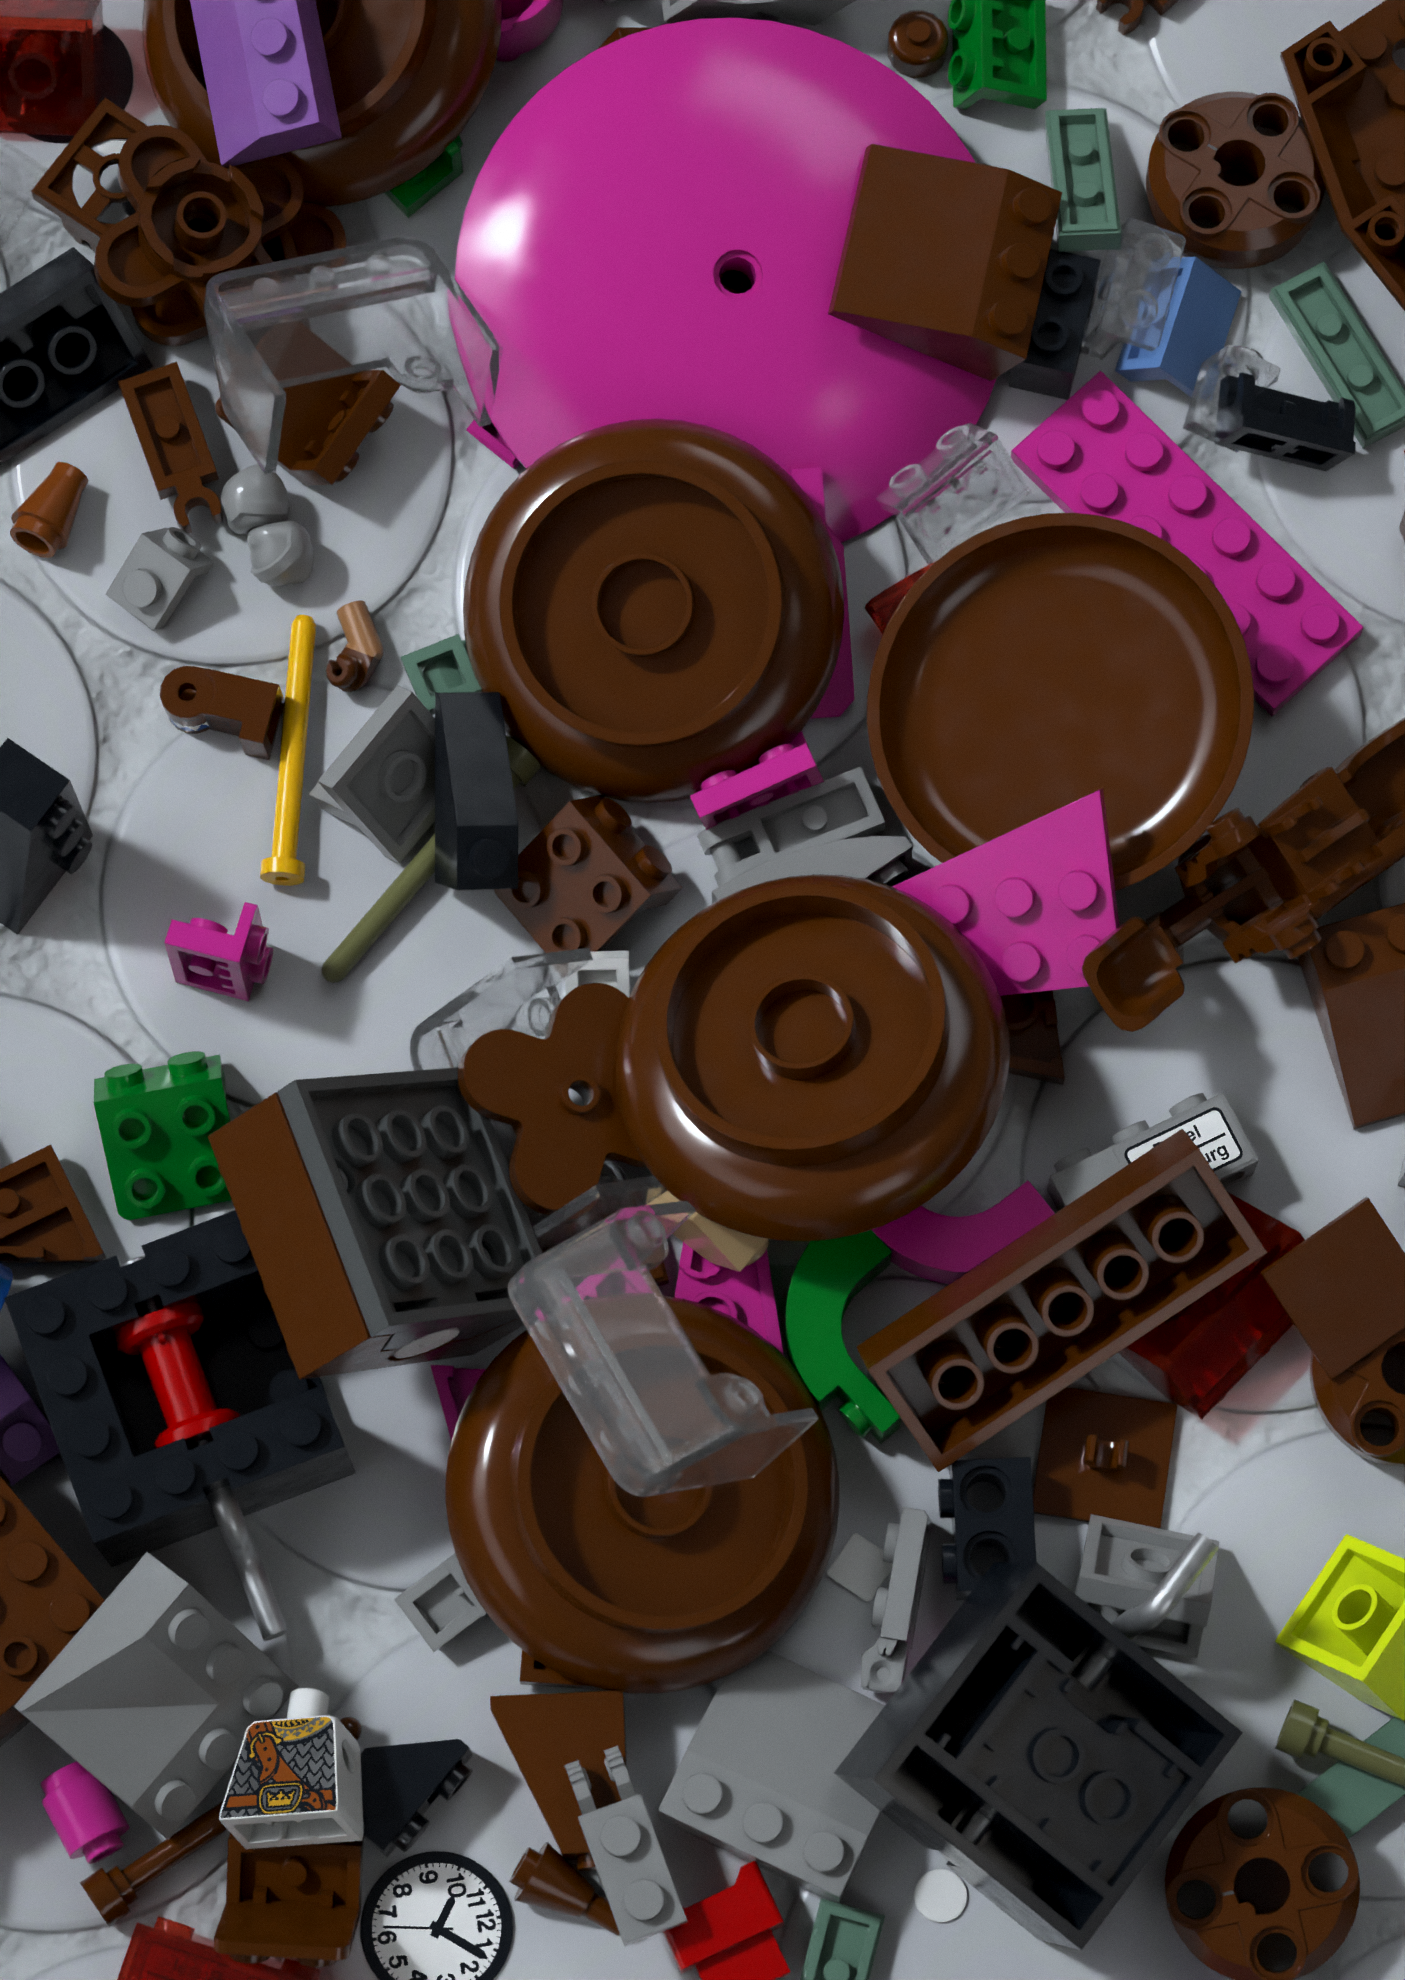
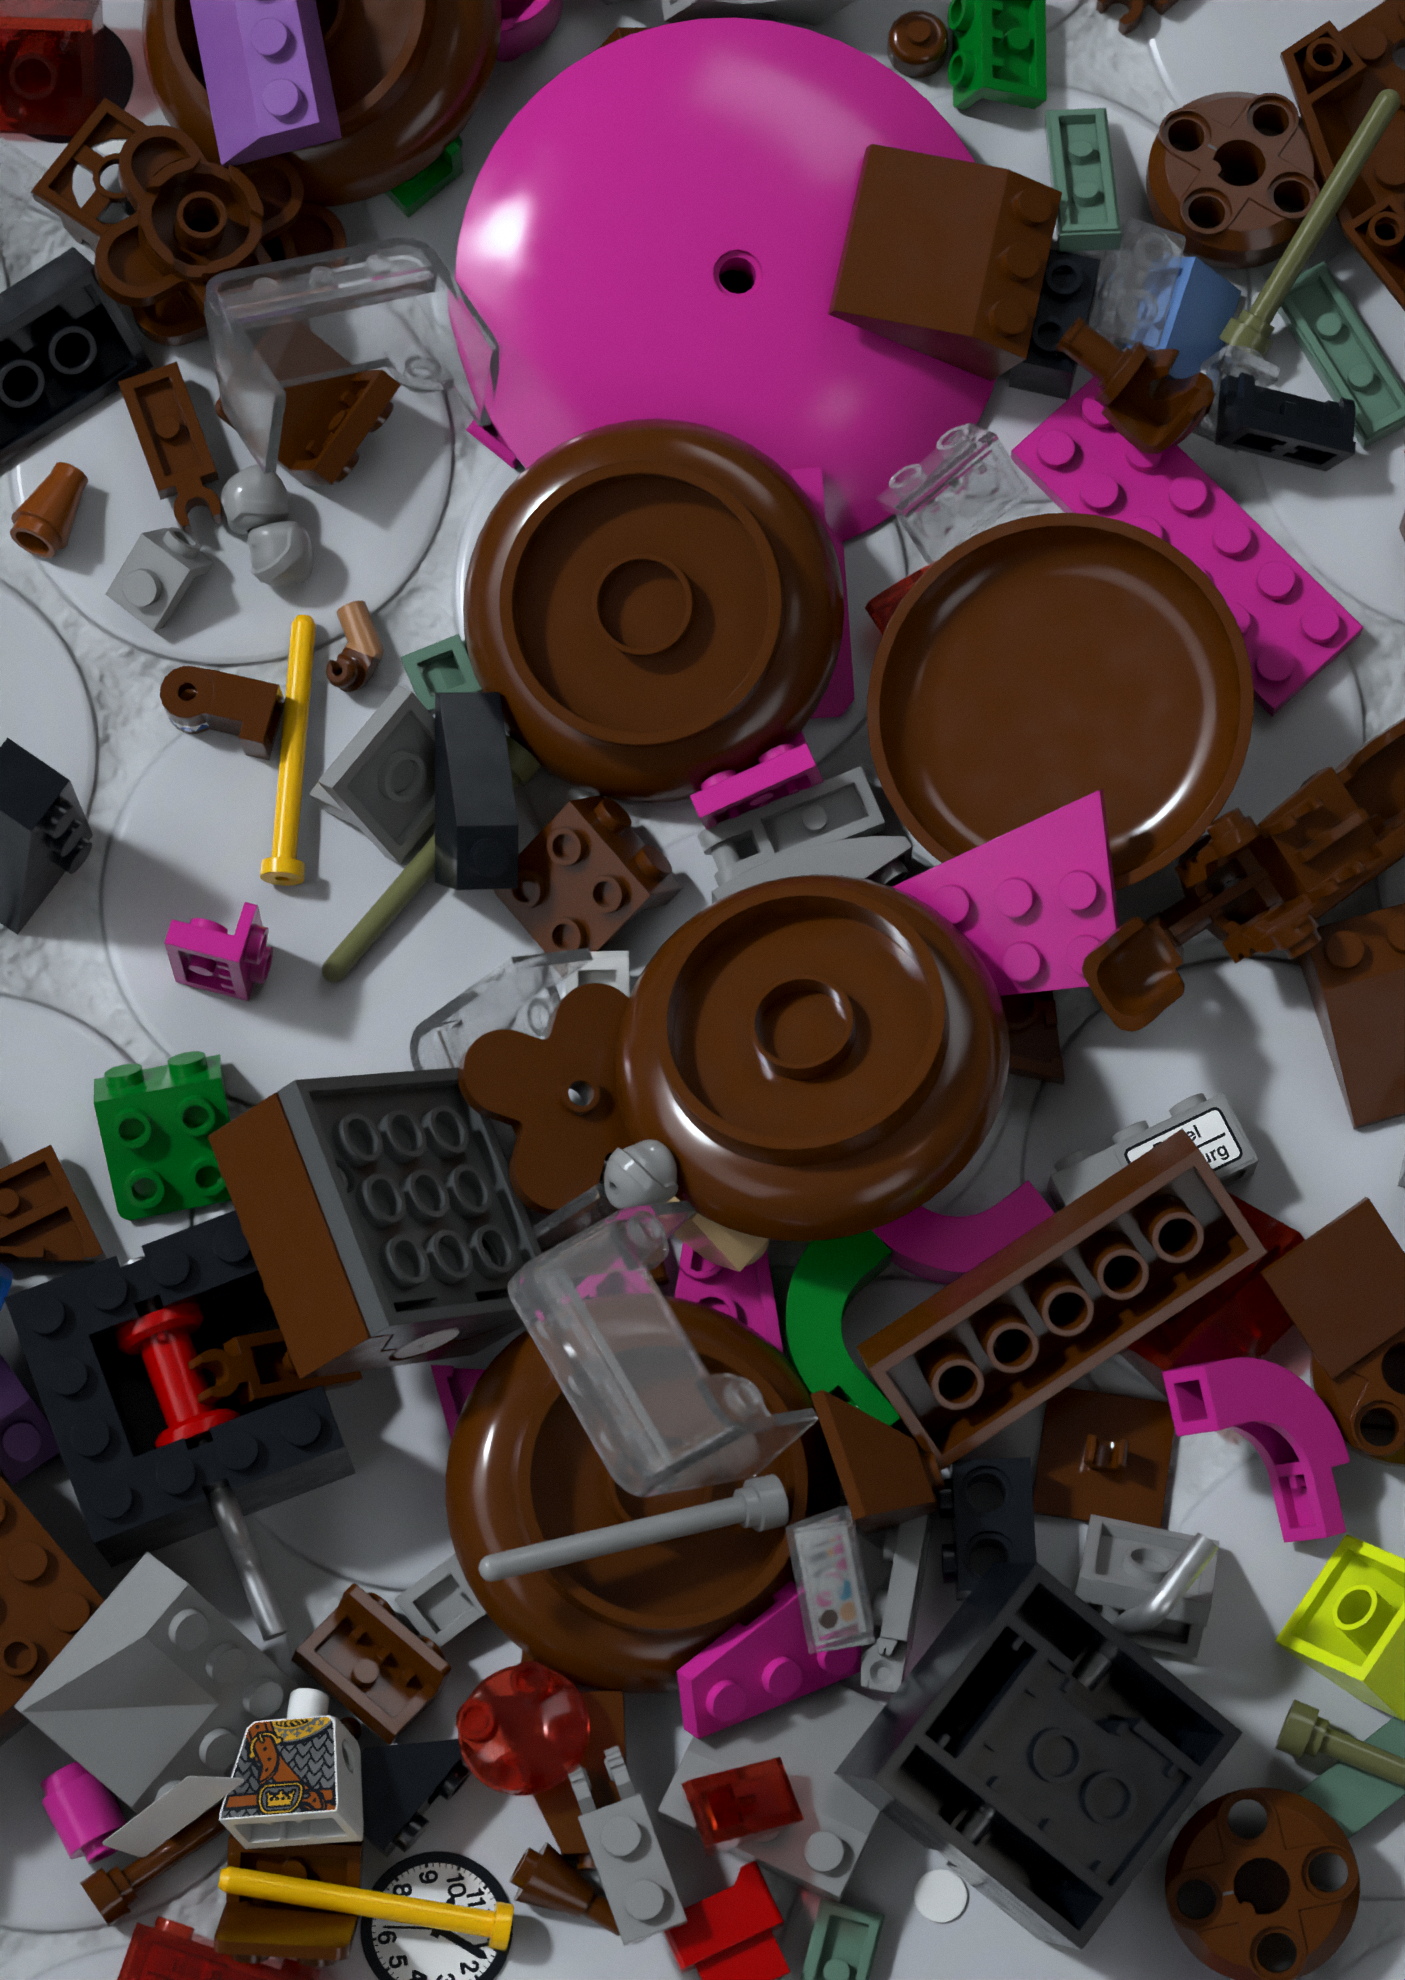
(170, 1814): none -> white sticker
(259, 1371): none -> reddish brown plate
(372, 1904): none -> yellow bar
(374, 1663): none -> reddish brown bracket
(523, 1729): none -> clear red dish
(640, 1175): none -> light grey piece
(741, 1805): none -> clear red slope
(756, 1505): none -> light grey piece
(758, 1668): none -> dark pink wing
(831, 1581): none -> clear slope
(877, 1466): none -> reddish brown slope
(1132, 390): none -> reddish brown piece
(1253, 327): none -> olive piece
(1283, 1424): none -> dark pink arch

